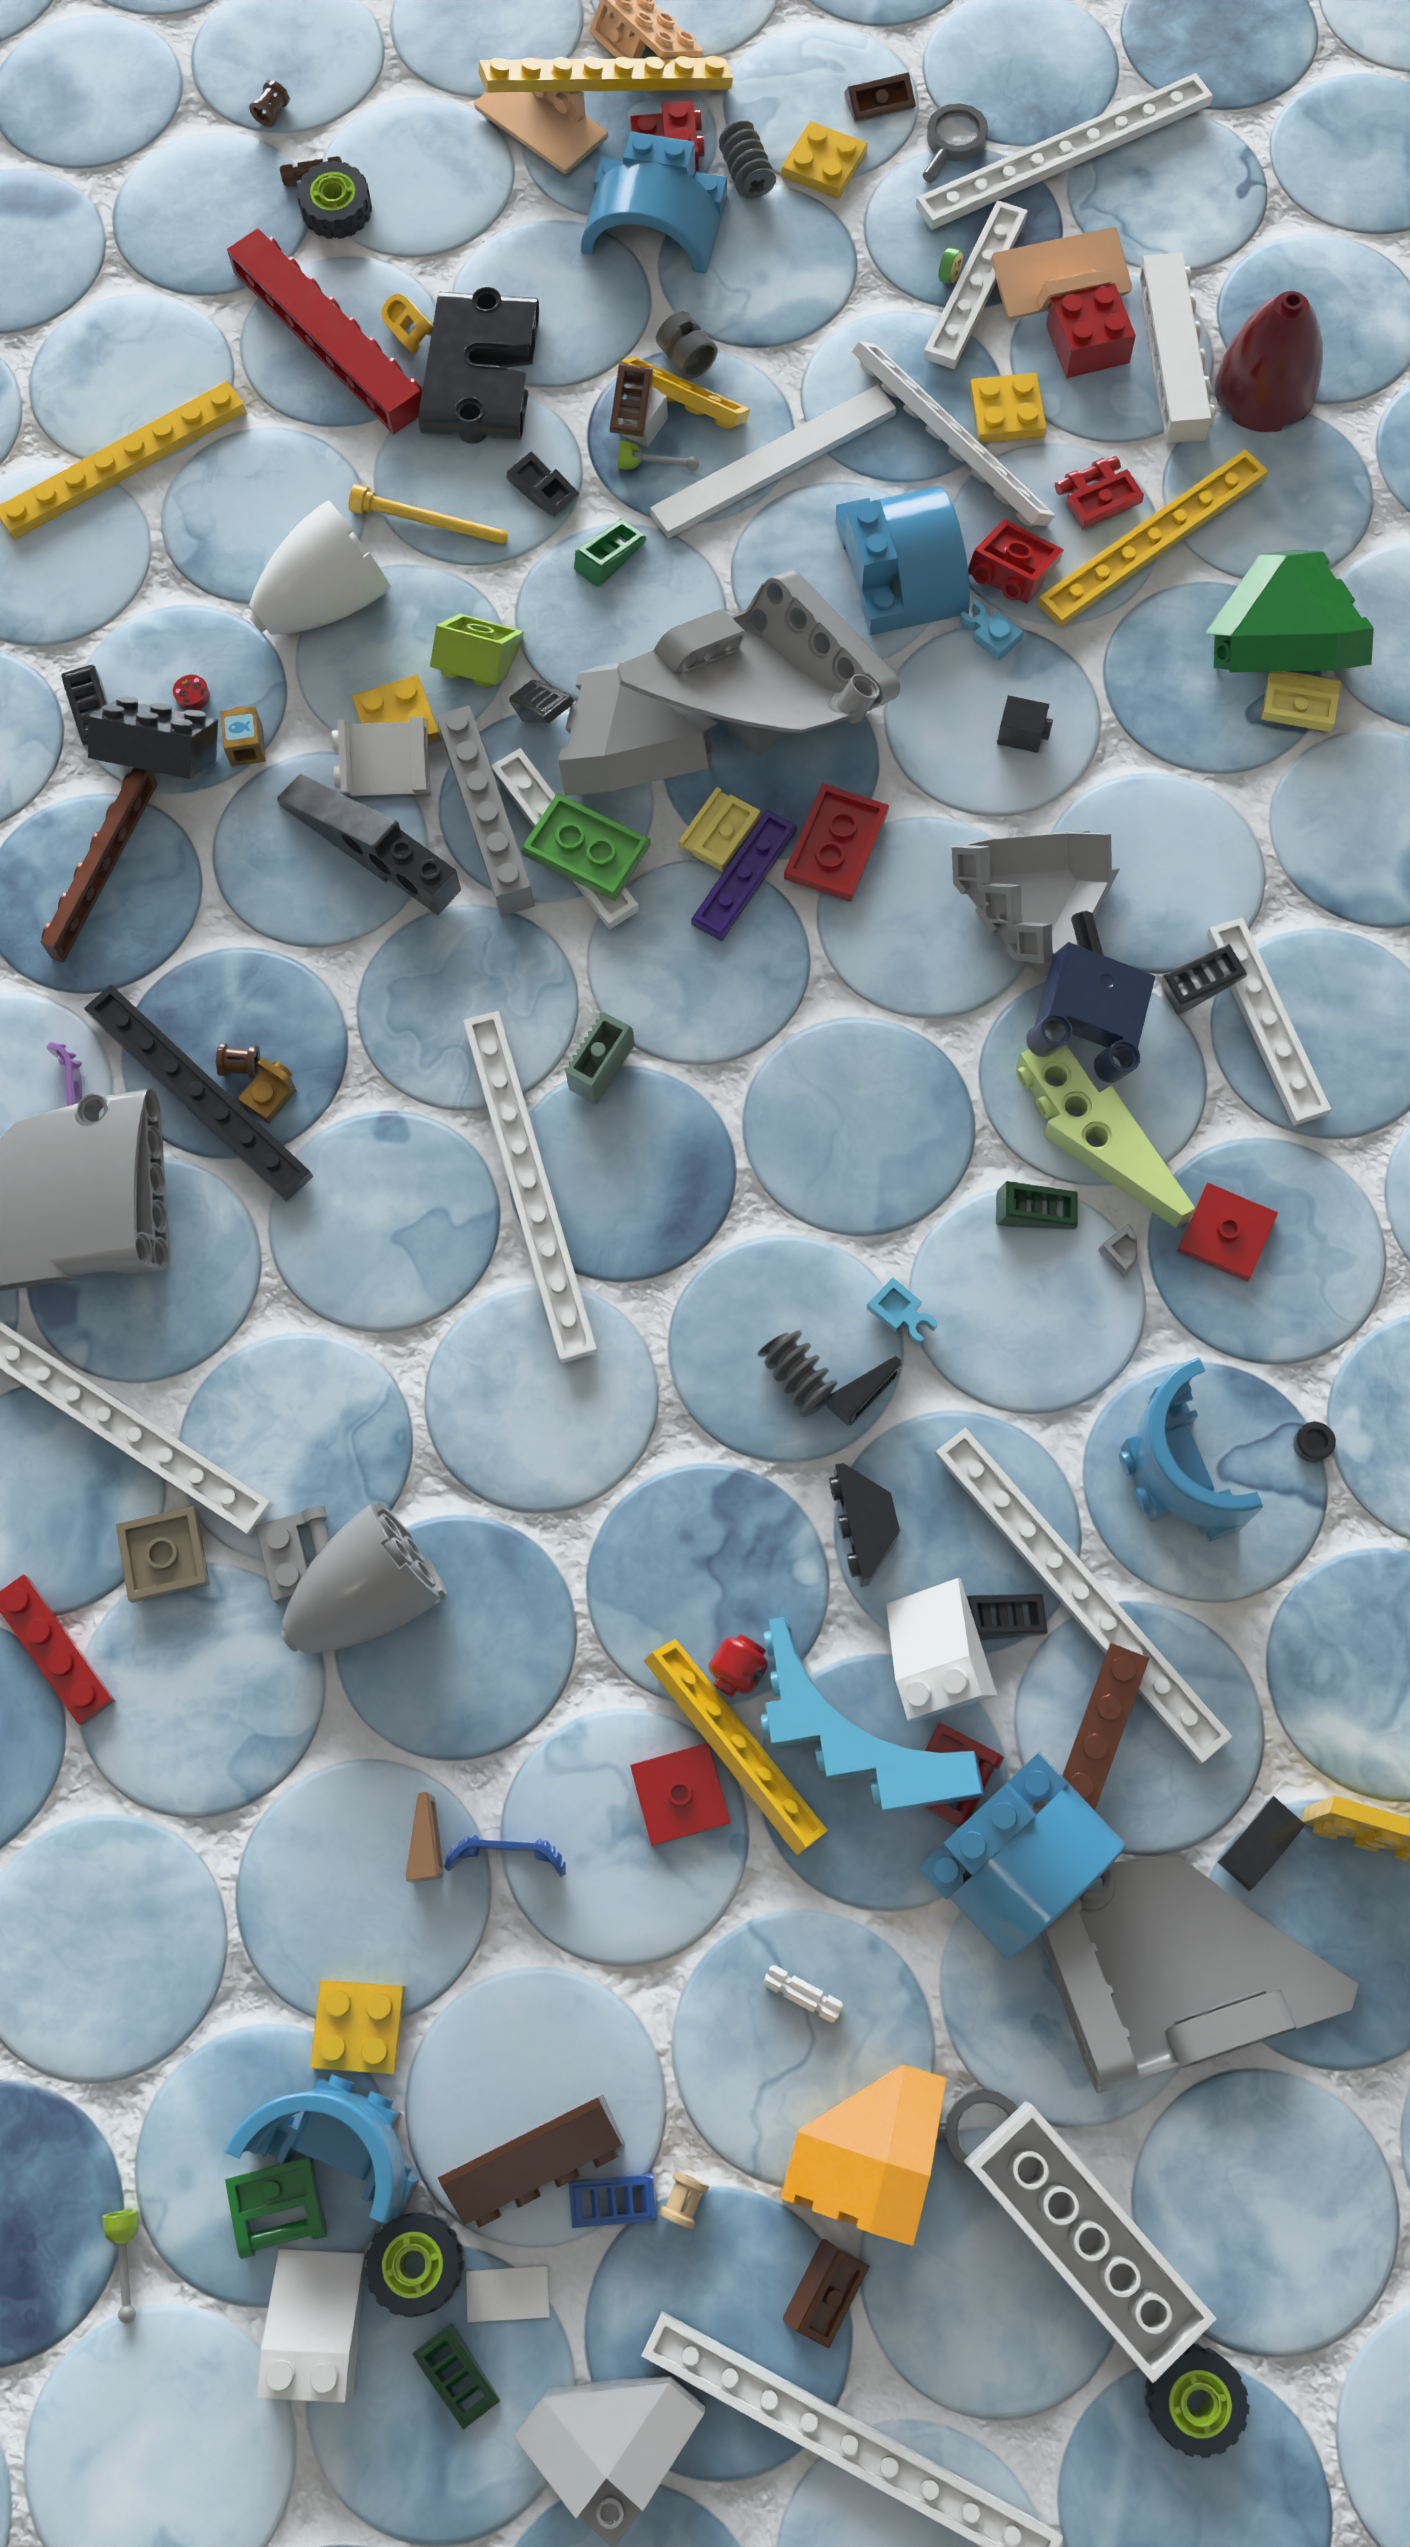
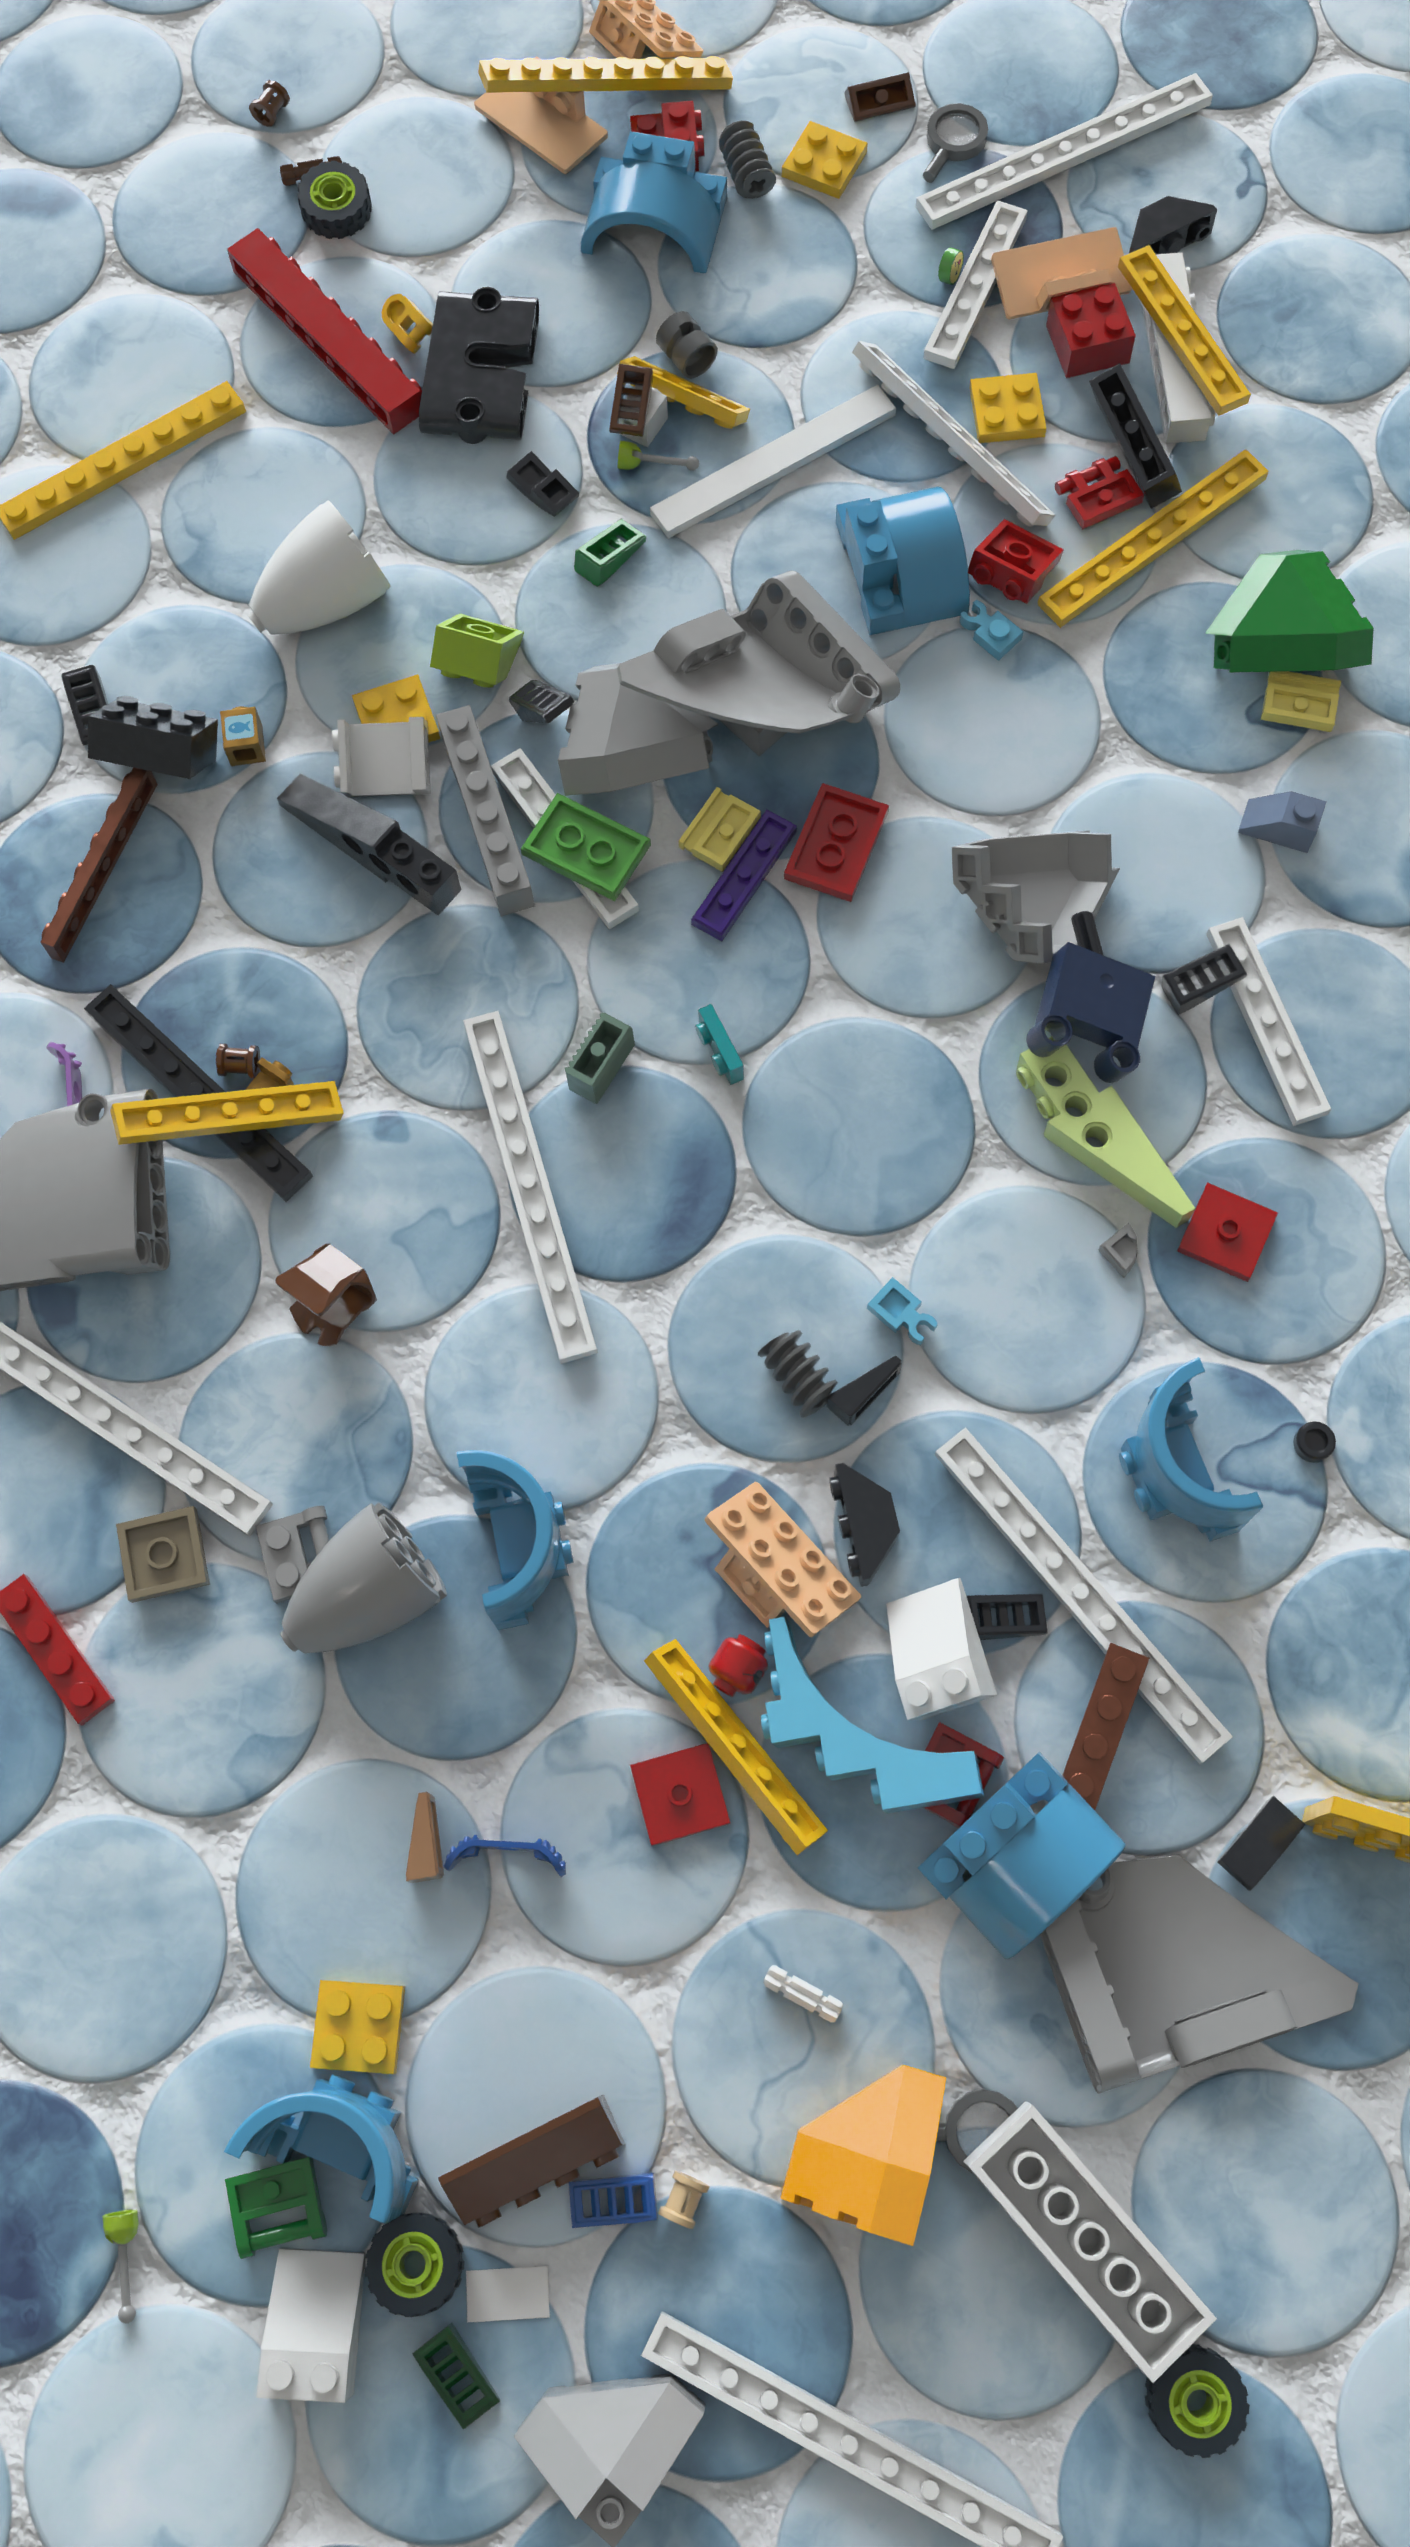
(191, 692): red tile -> none
(225, 1112): none -> yellow plate
(328, 1293): none -> reddish brown piece
(363, 500): yellow piece -> none
(524, 1534): none -> dark azure piece
(725, 1055): none -> teal plate
(777, 1564): none -> light nougat bracket
(825, 2293): reddish brown slope -> none
(1019, 1217): dark green slope -> none
(1024, 724): black brick -> none
(1135, 436): none -> black brick
(1172, 225): none -> black slope
(1184, 330): none -> yellow plate
(1273, 365): dark red cylinder -> none
(1283, 819): none -> sand blue slope

